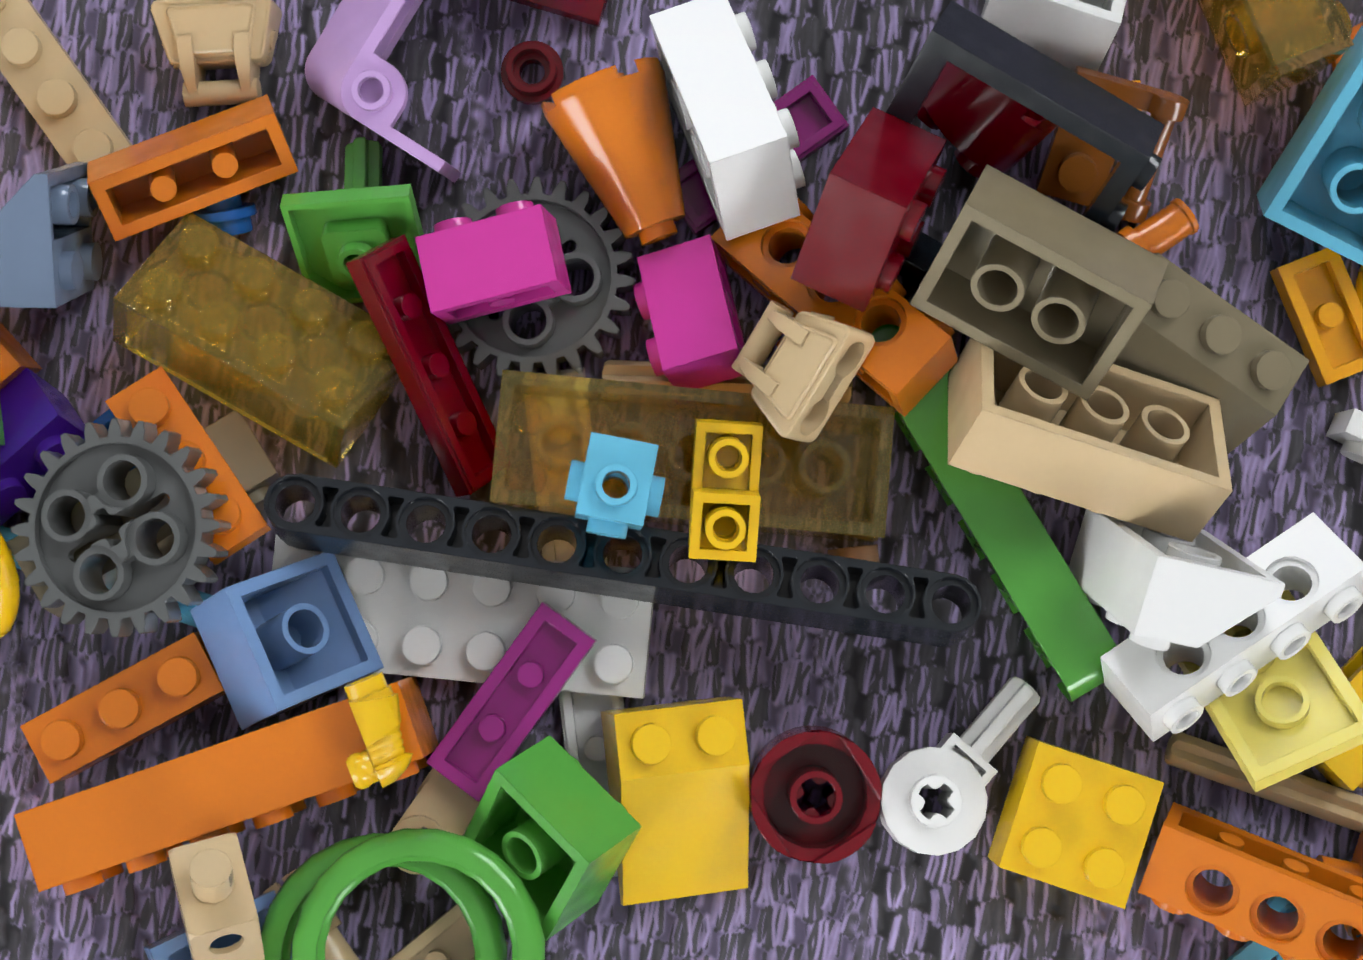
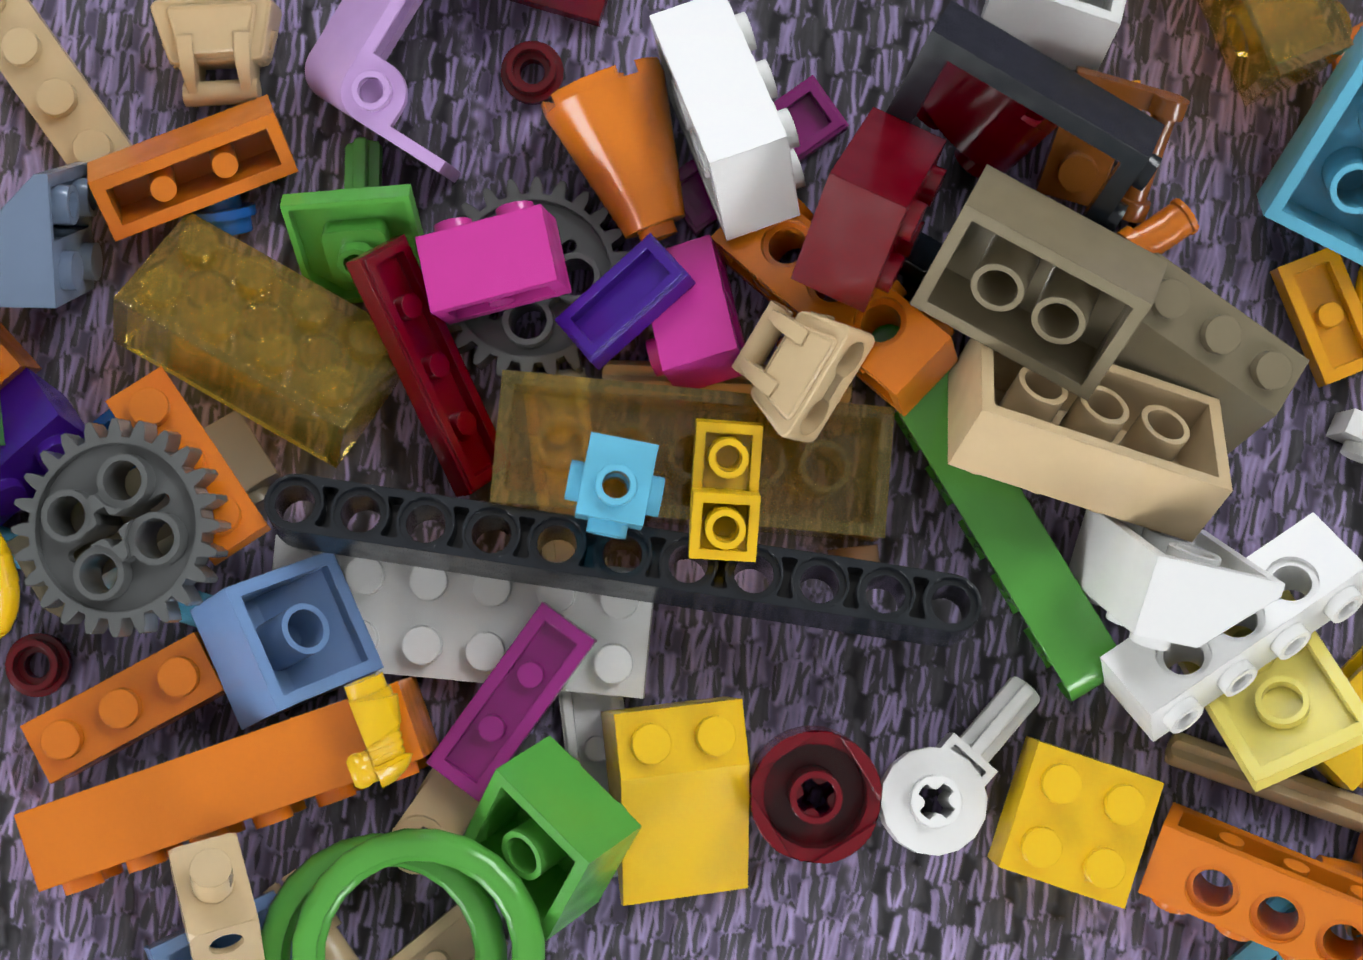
(18, 665): none -> dark red plate
(624, 301): none -> dark purple tile

